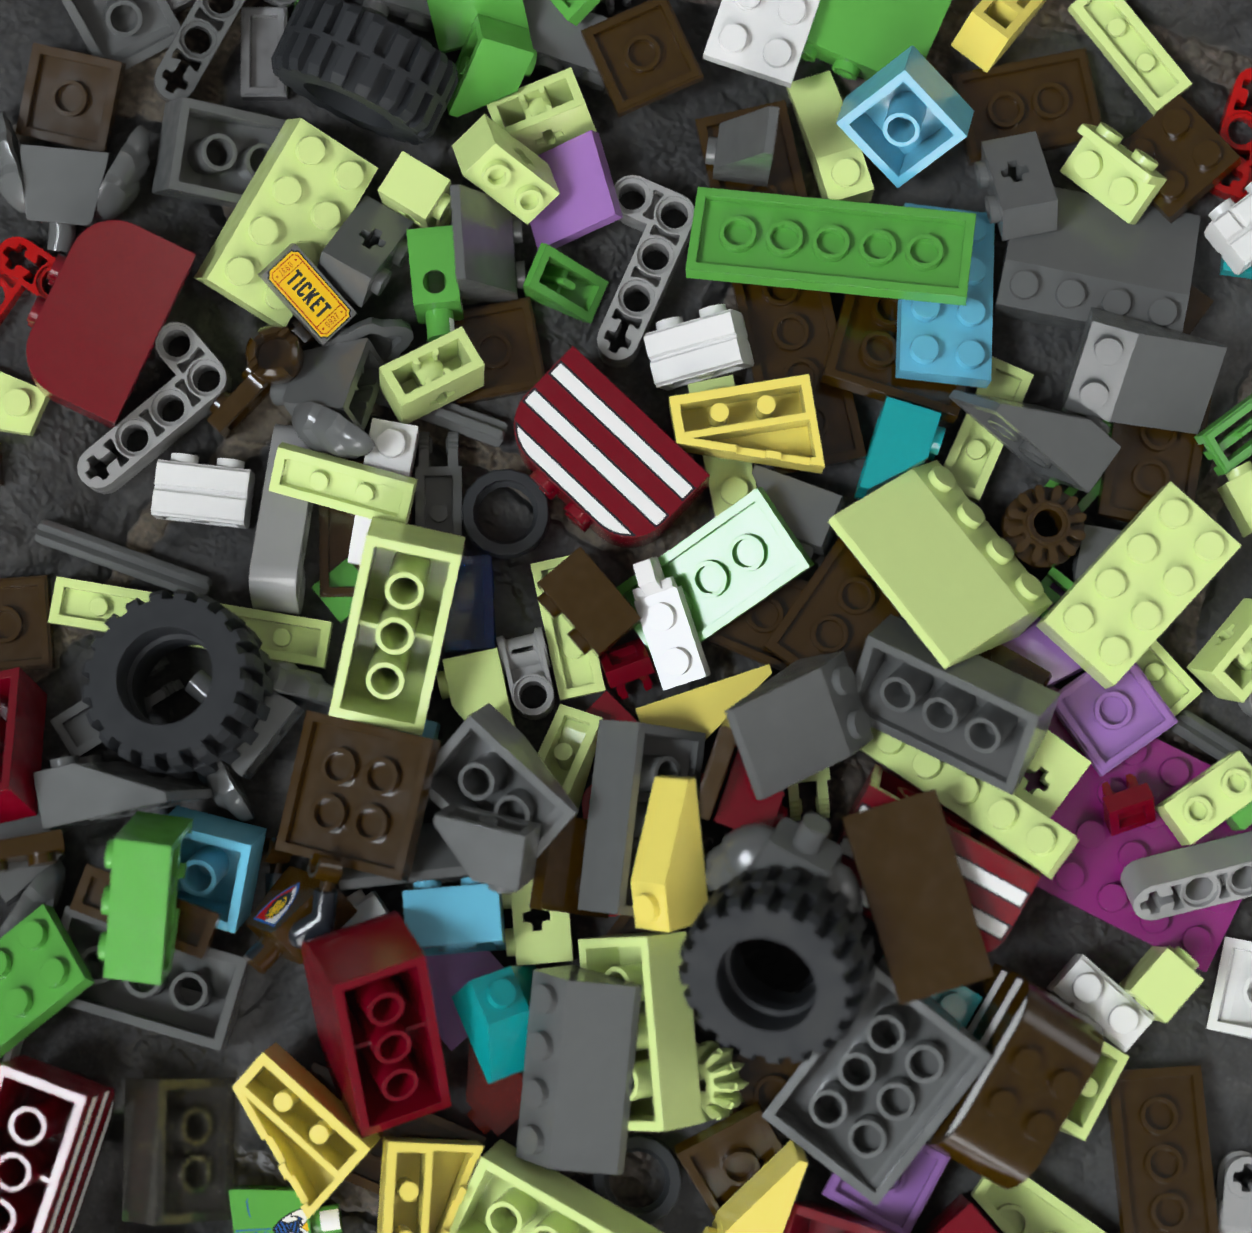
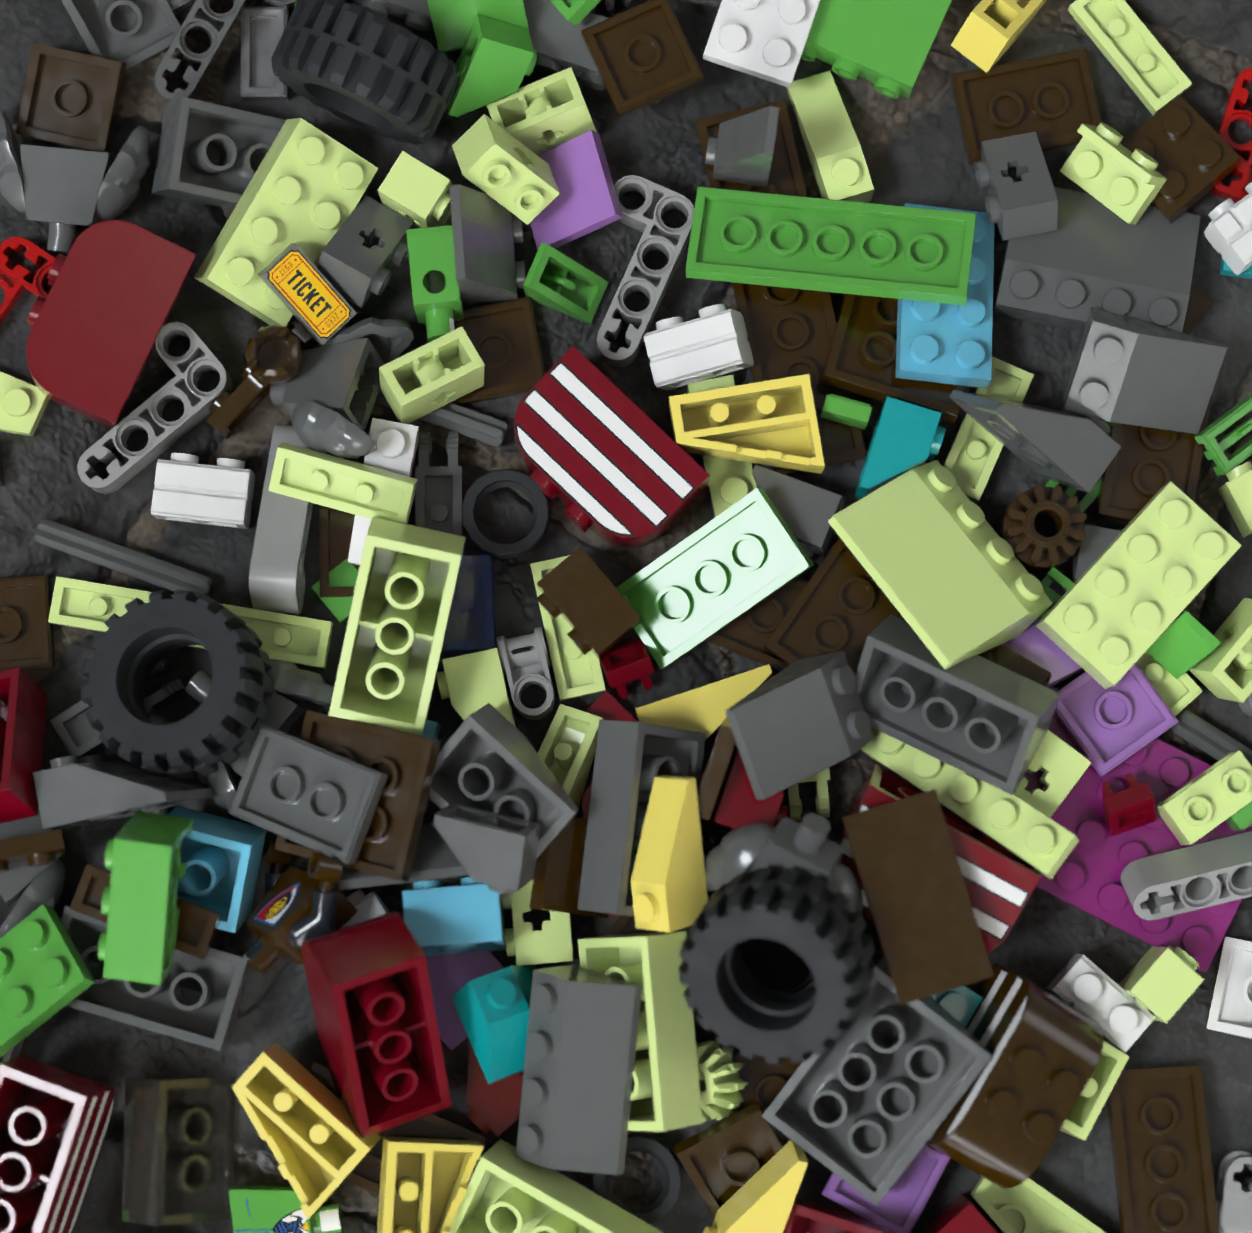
(308, 794): none -> dark grey tile
(668, 626): white hinge -> none
(846, 411): none -> bright green tile
(905, 116): medium azure brick -> none
(1182, 644): none -> bright green slope

